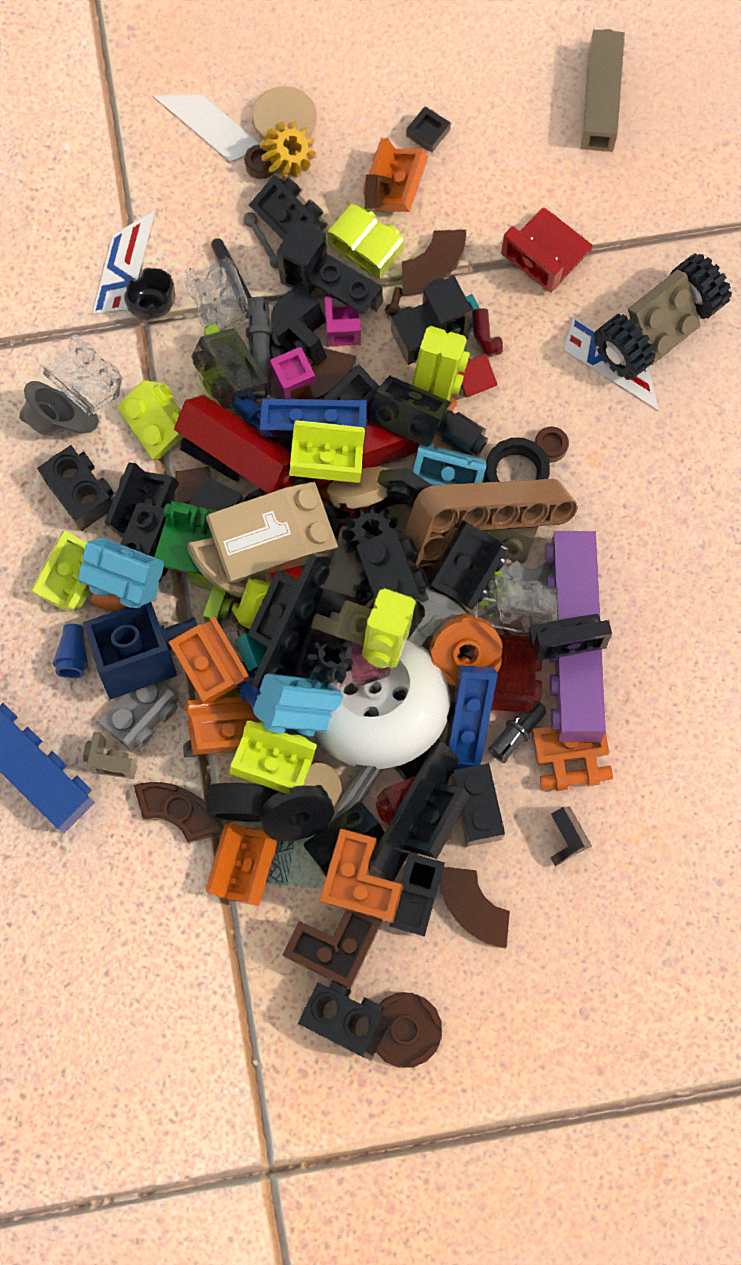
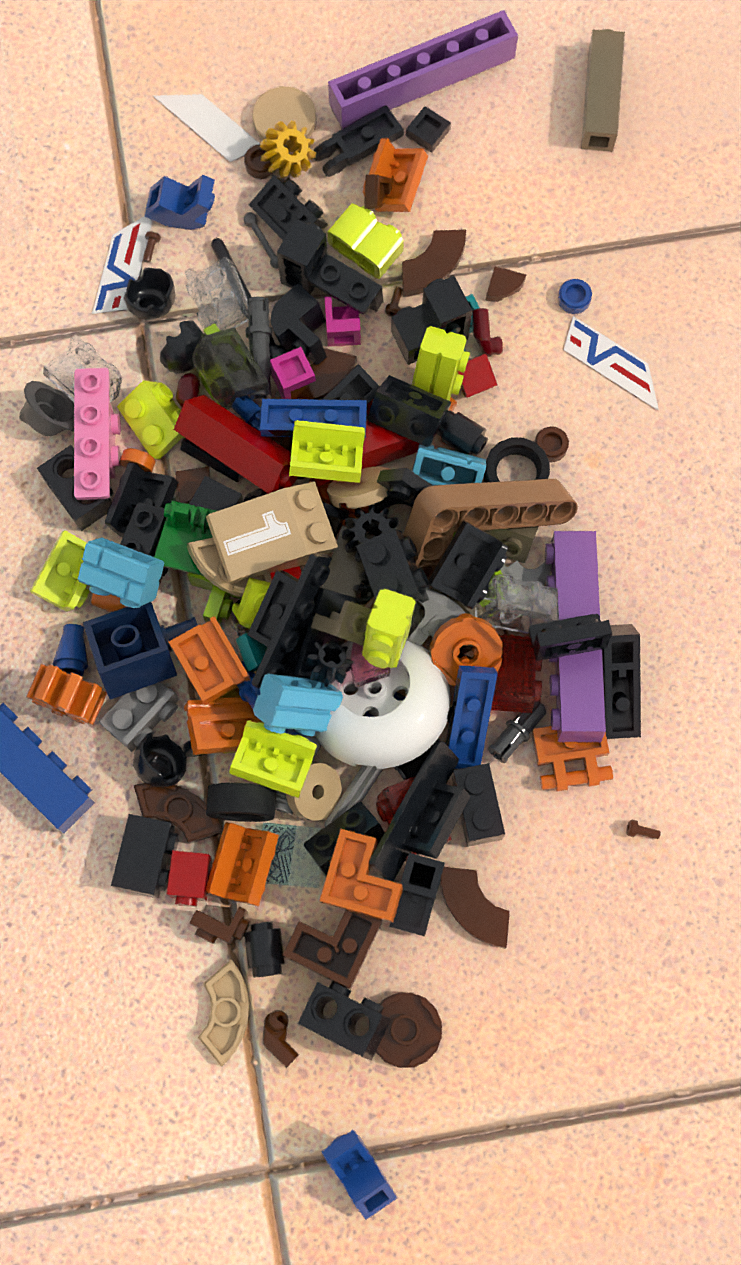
(66, 694): none -> orange gear
(94, 434): none -> bright pink bracket
(113, 764): dark tan bracket -> none
(139, 457): none -> orange tile
(144, 856): none -> black brick
(152, 238): none -> reddish brown piece
(159, 761): none -> black hair
(178, 350): none -> black hair
(179, 204): none -> blue brick
(187, 388): none -> dark red arm
(189, 877): none -> red brick
(211, 929): none -> reddish brown bracket
(228, 1012): none -> tan tile
(264, 950): none -> black brick
(275, 1037): none -> reddish brown arm
(314, 813): black tile -> none
(358, 140): none -> black hinge
(359, 1174): none -> blue brick
(423, 68): none -> medium lavender brick
(504, 284): none -> reddish brown tile
(545, 249): red bracket -> none
(572, 833): black tile -> none
(574, 296): none -> blue tile
(622, 683): none -> black slope
(633, 829): none -> reddish brown piece
(663, 317): plate -> none

